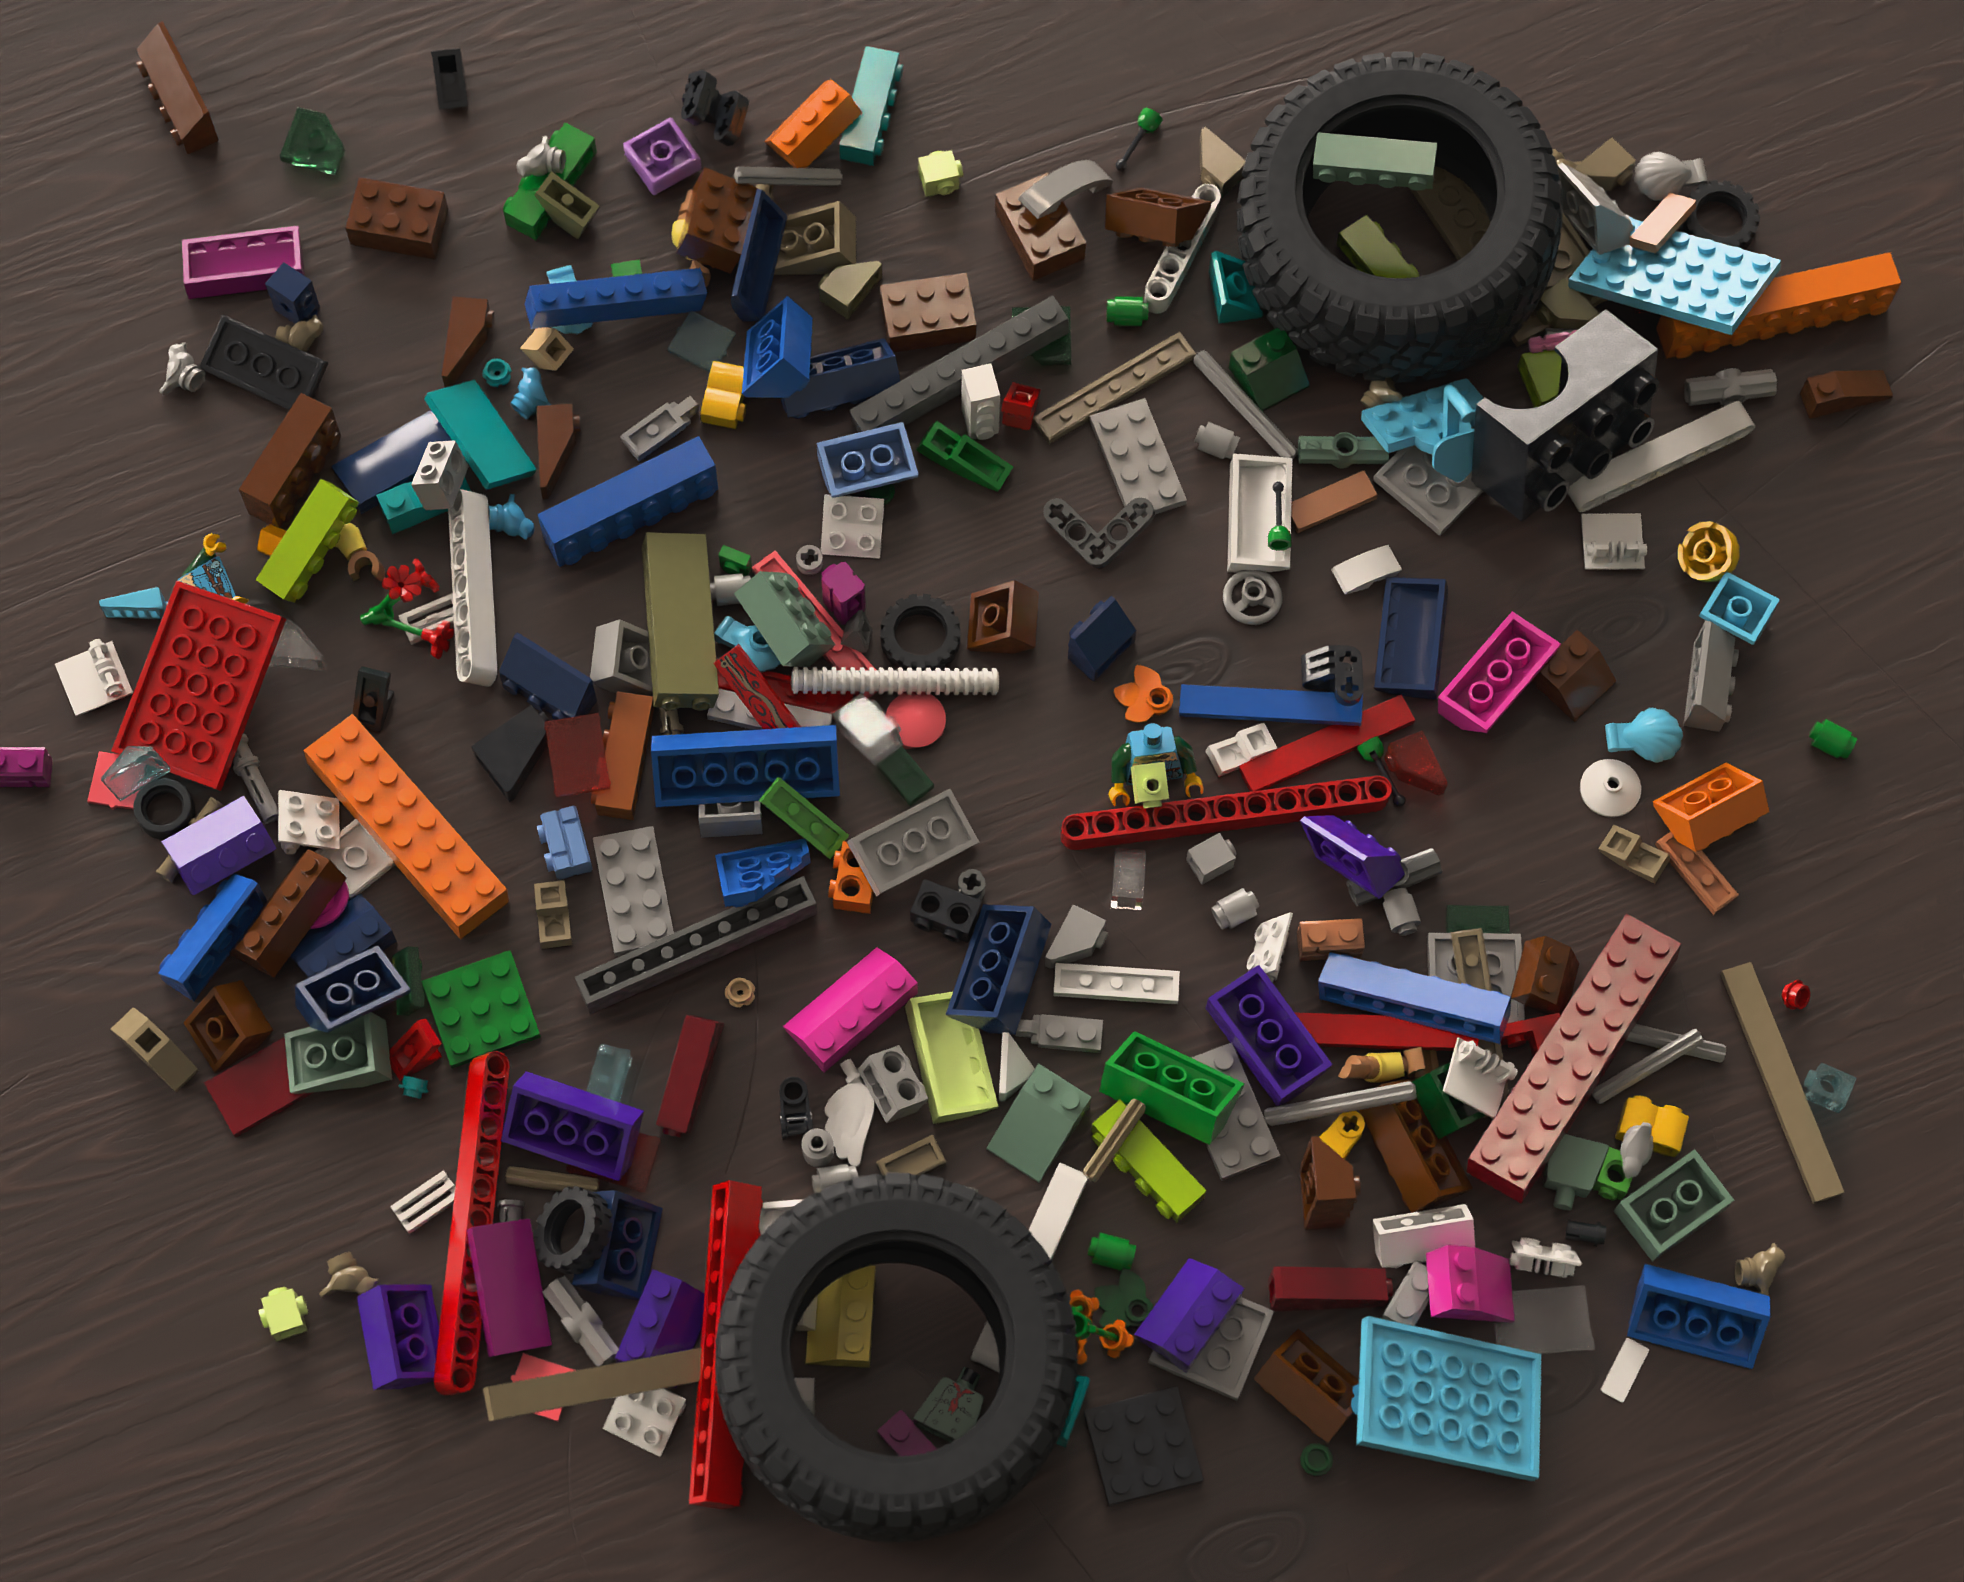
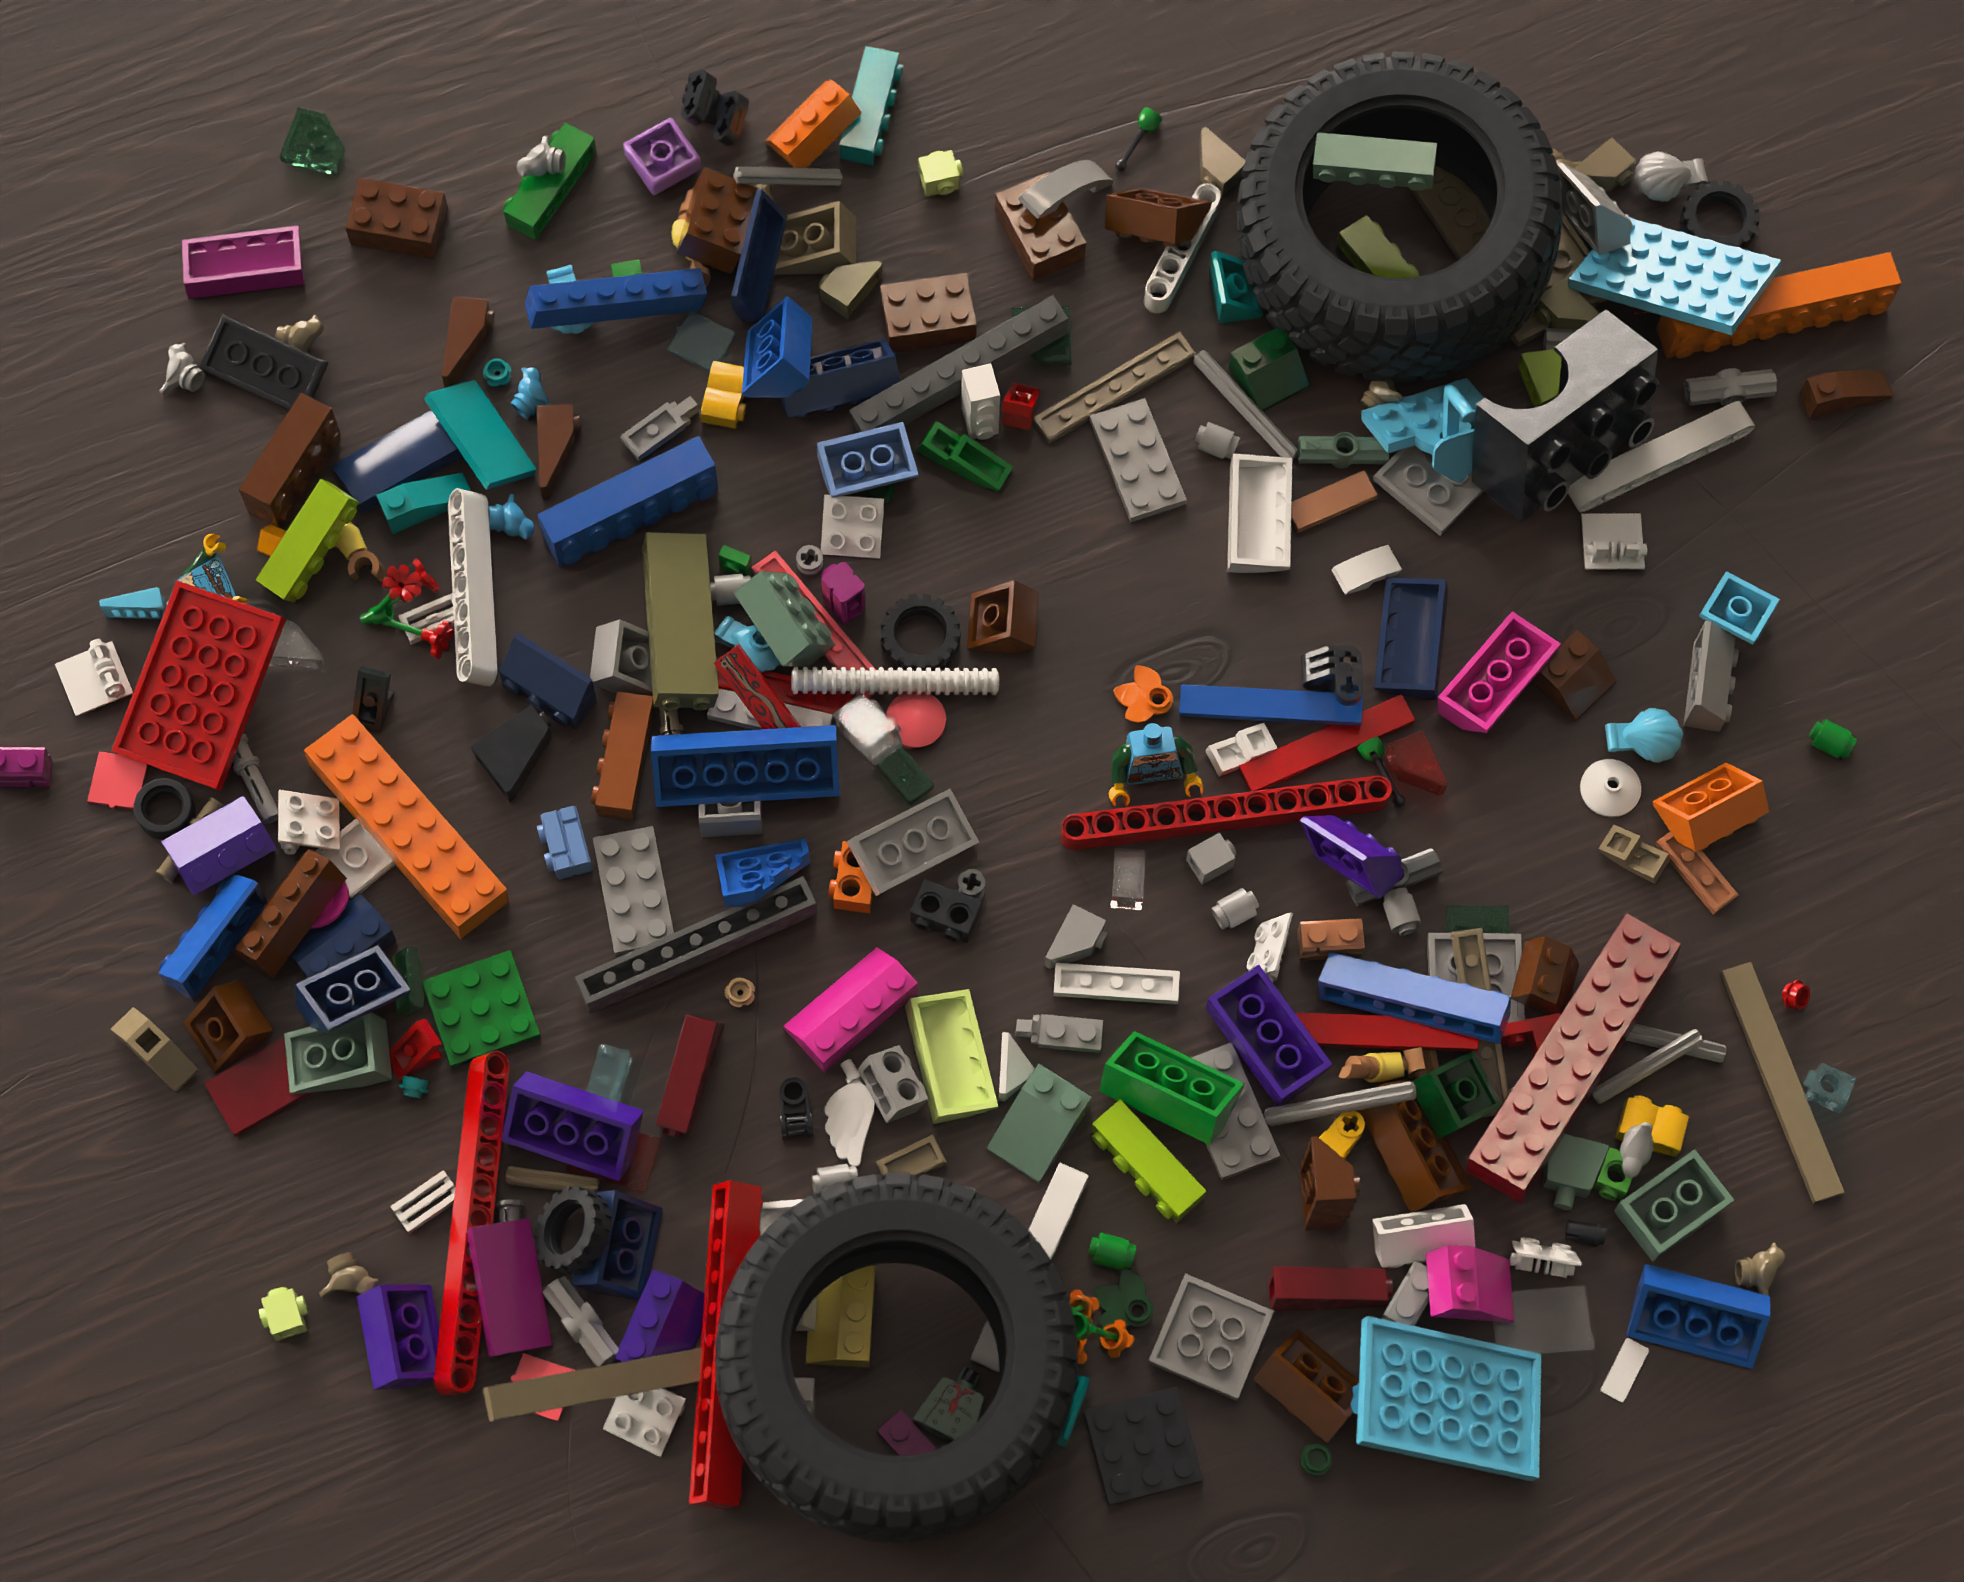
(133, 770): clear light blue slope -> none
(176, 91): reddish brown slope -> none
(292, 294): dark blue brick -> none
(440, 475): light grey brick -> none
(449, 78): black slope -> none
(547, 348): tan brick -> none
(553, 914): dark tan slope -> none
(566, 205): olive slope -> none
(577, 755): clear red piece -> none
(803, 817): bright green plate -> none
(817, 1156): light grey brick -> none
(857, 632): dark grey slope -> none
(999, 968): dark blue slope -> none
(1092, 538): dark grey beam -> none
(1100, 638): dark blue slope -> none
(1114, 1140): dark tan axle -> none
(1127, 311): green brick -> none
(1156, 775): yellowish green brick -> none
(1189, 1313): dark purple slope -> none
(1257, 586): light grey piece -> none
(1279, 537): green hinge -> none
(1478, 1077): white hinge -> none
(1538, 344): bright pink axle -> none
(1662, 223): tile -> none
(1708, 552): yellow cylinder -> none

